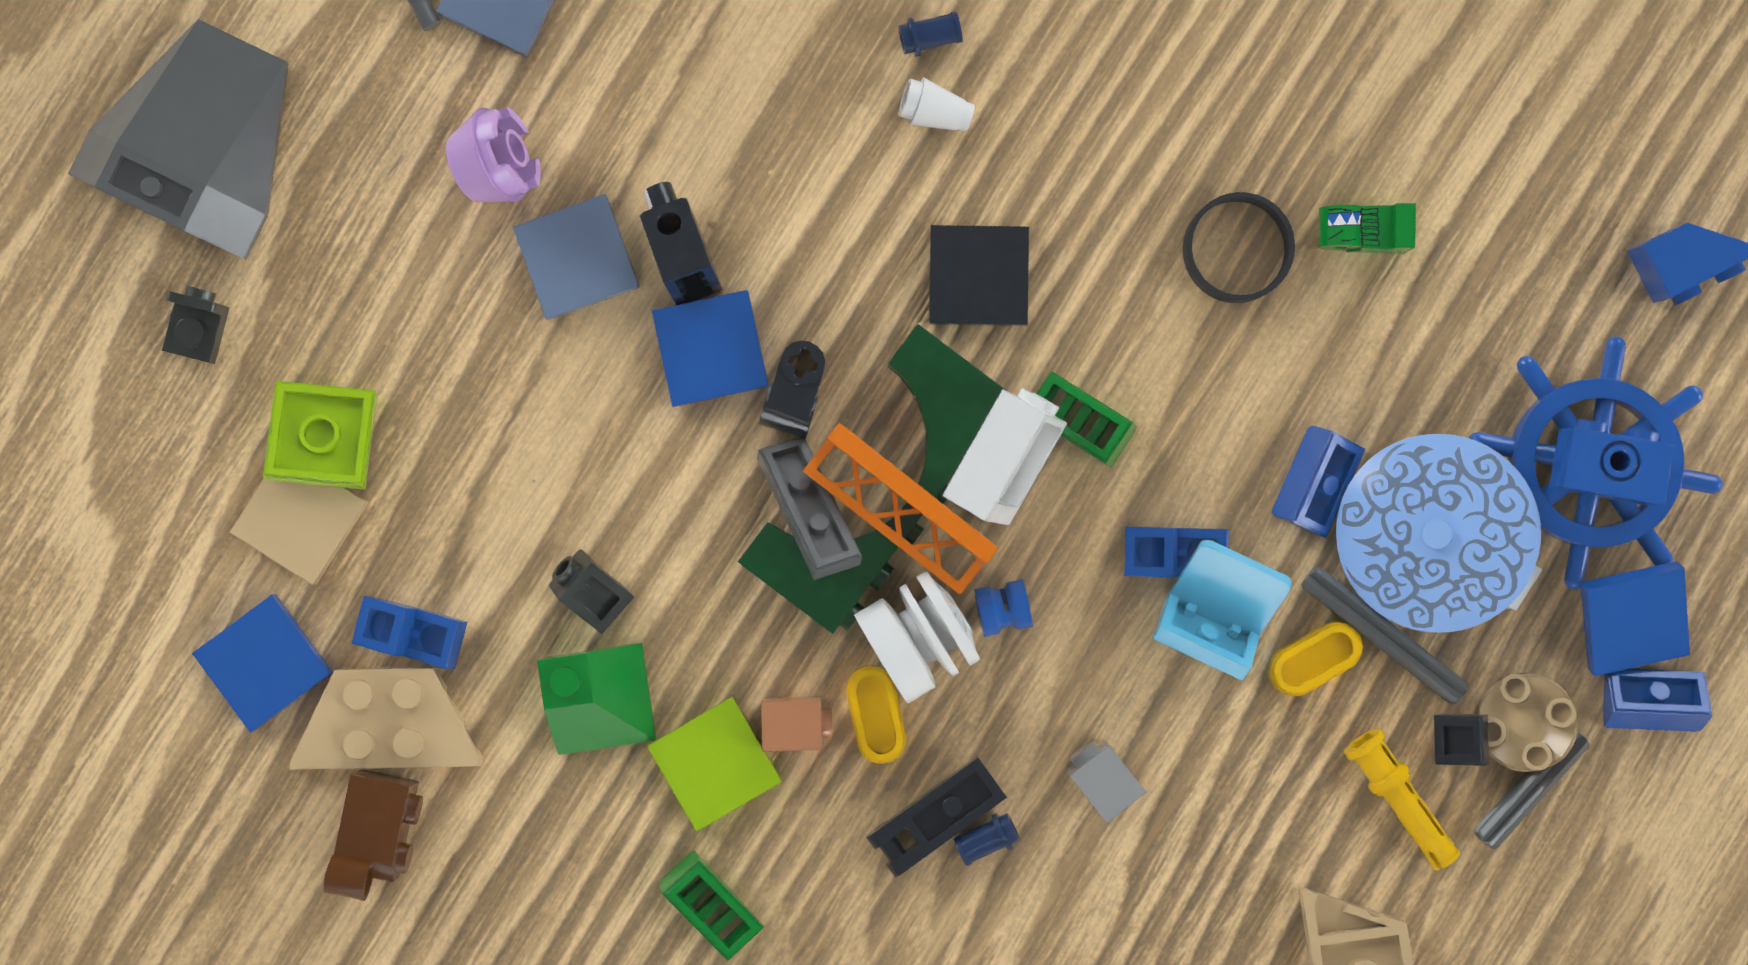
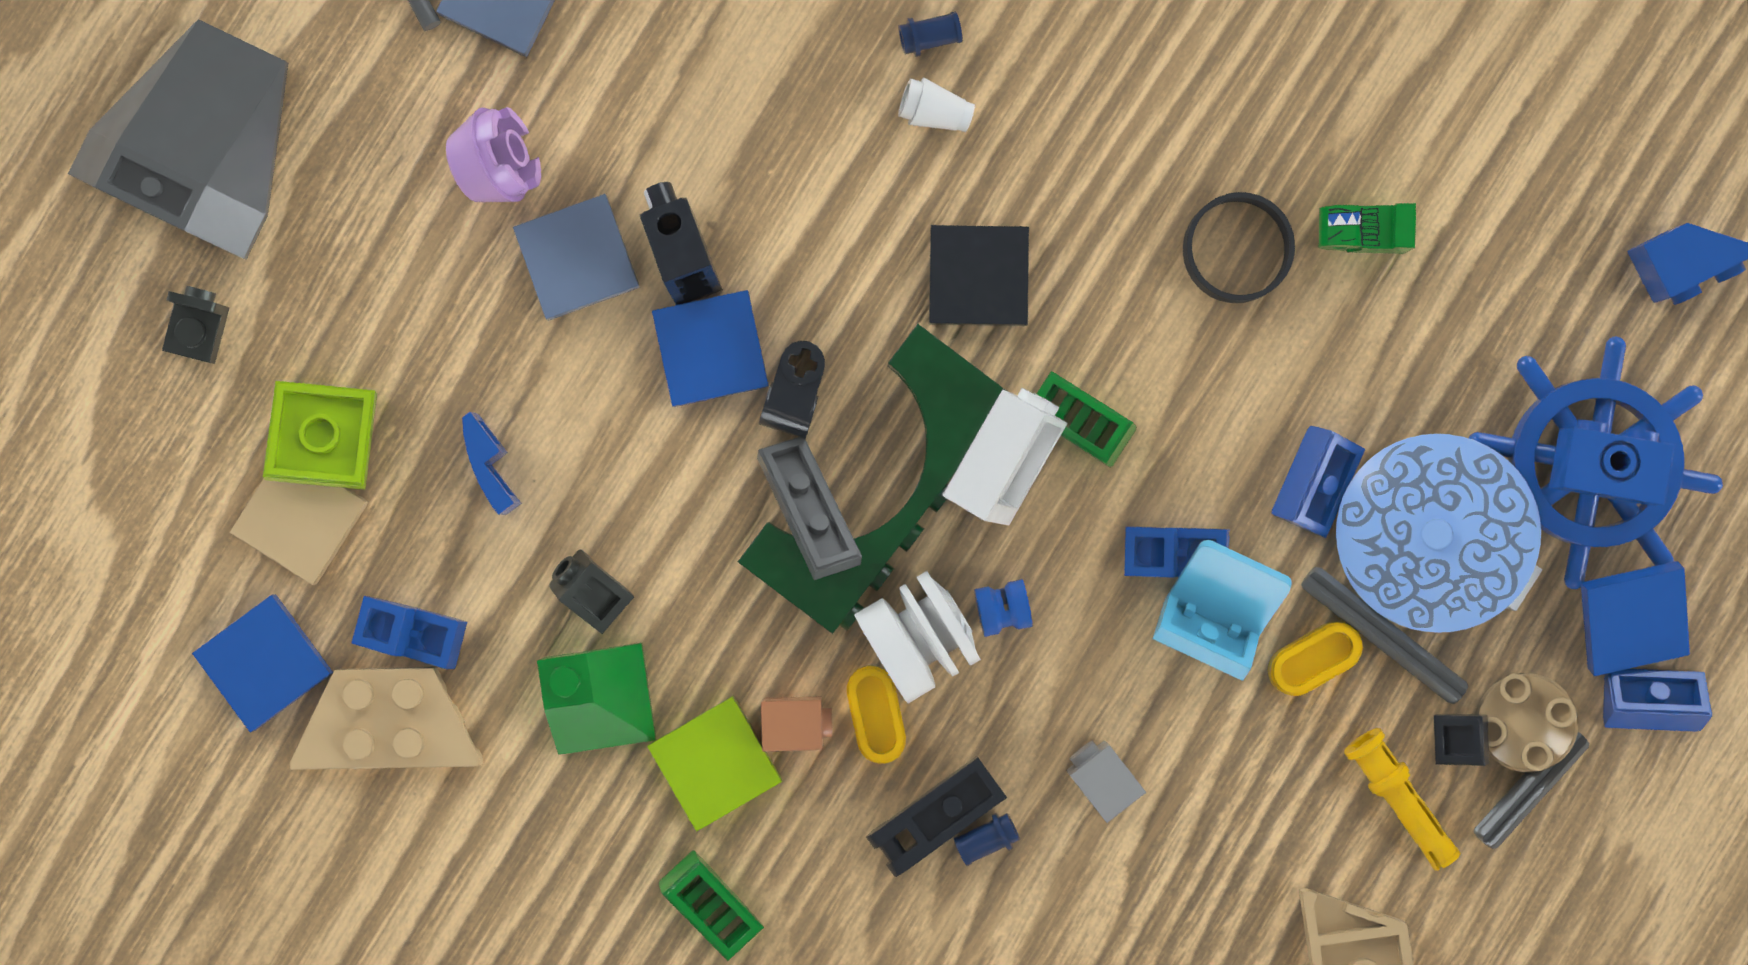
(373, 833): reddish brown hinge -> none
(483, 451): none -> blue slope
(910, 492): orange fence -> none

